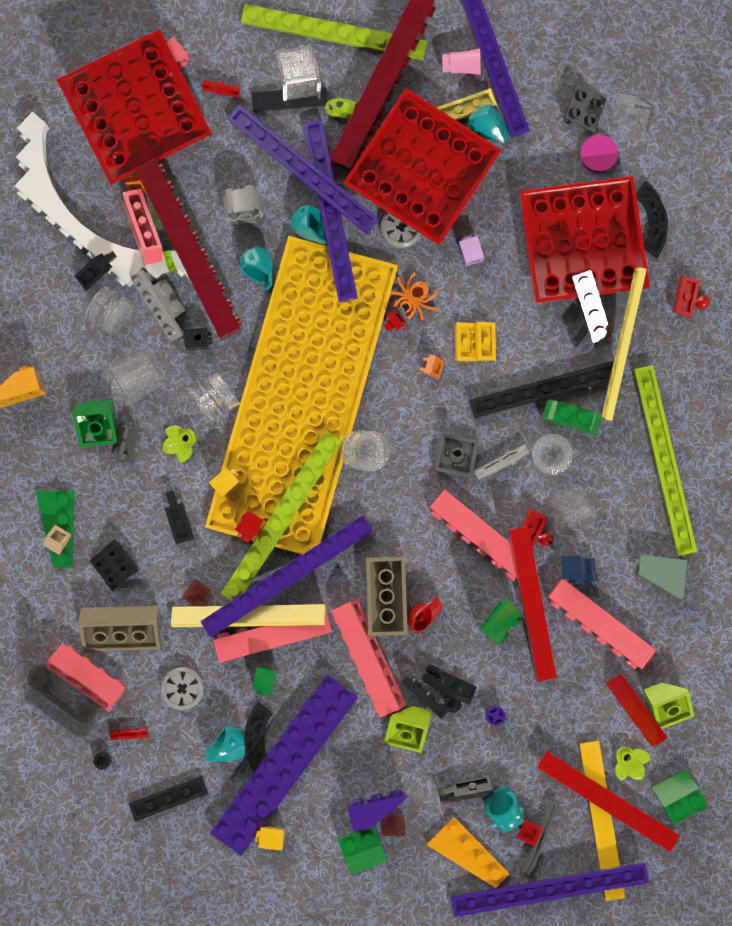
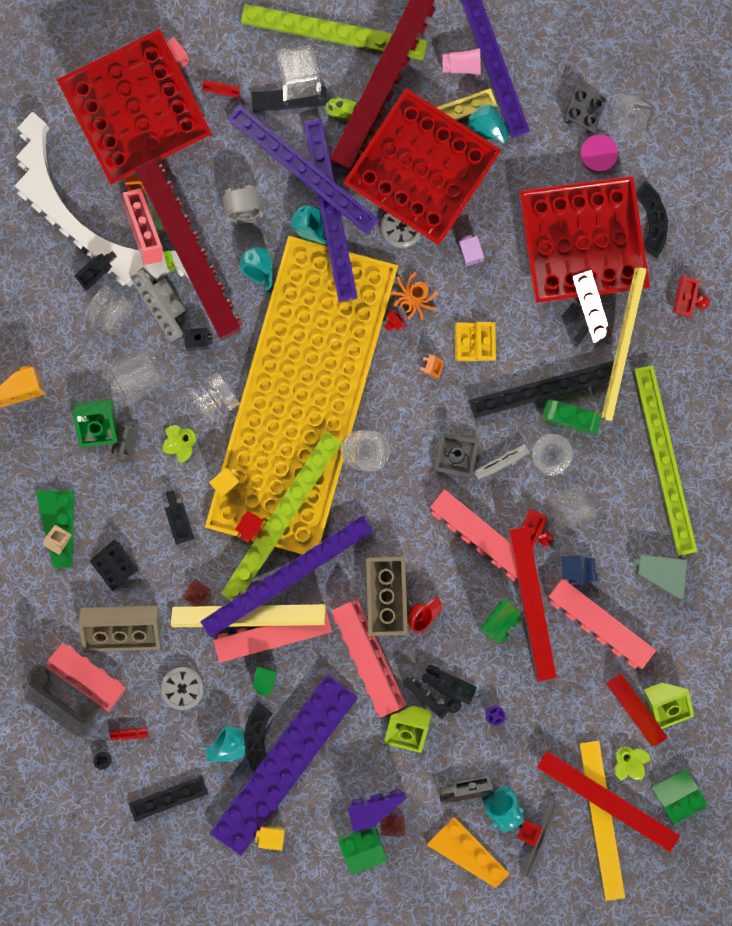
(549, 889): dark purple plate -> none

